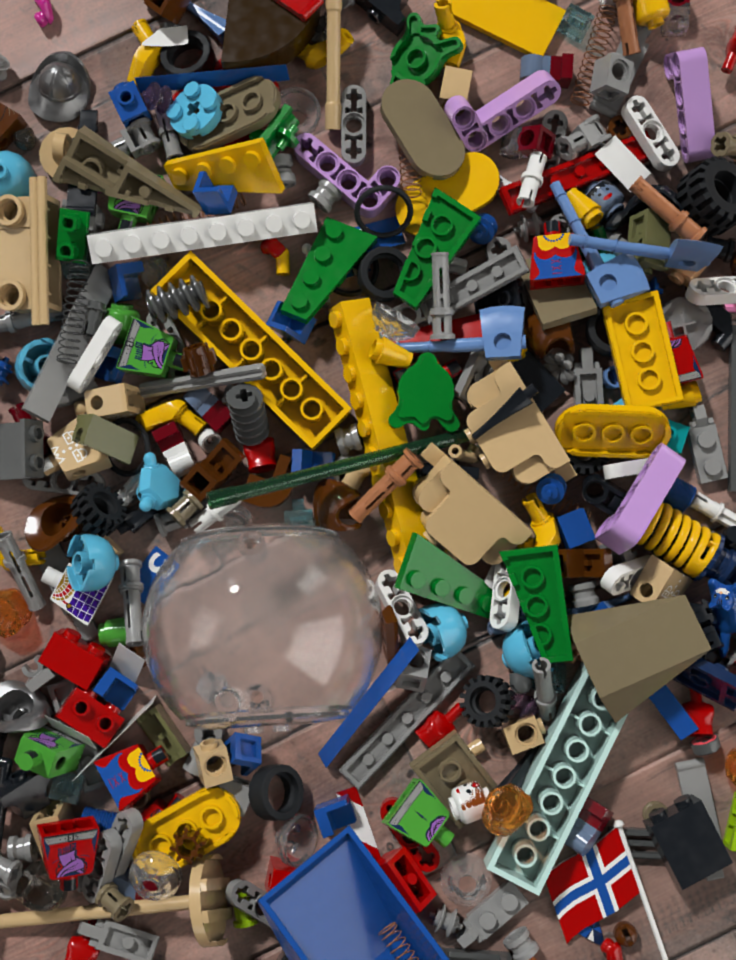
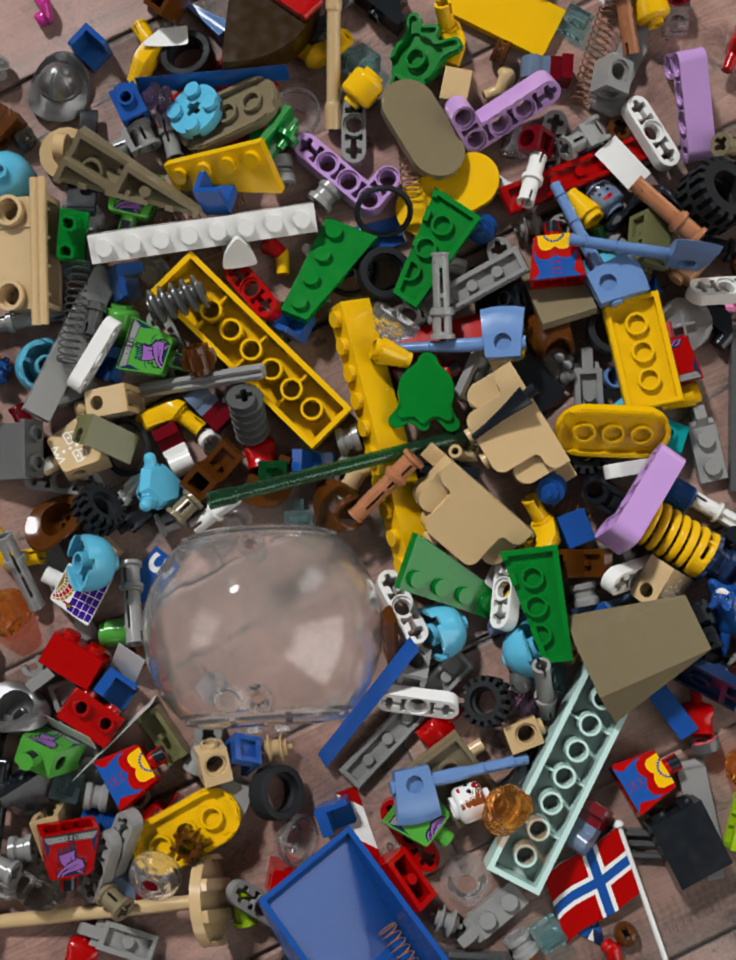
(90, 47): none -> blue panel
(96, 797): none -> light grey wheel
(238, 254): none -> white tile
(254, 301): none -> red beam
(269, 469): none -> dark green tile
(275, 747): none -> tan wheel
(360, 57): none -> clear light blue slope
(362, 87): none -> yellow head
(416, 792): none -> medium blue piece
(444, 707): none -> white beam
(500, 51): none -> reddish brown bush
(505, 81): none -> tan arm
(548, 934): none -> clear light blue tile
(645, 779): none -> torso

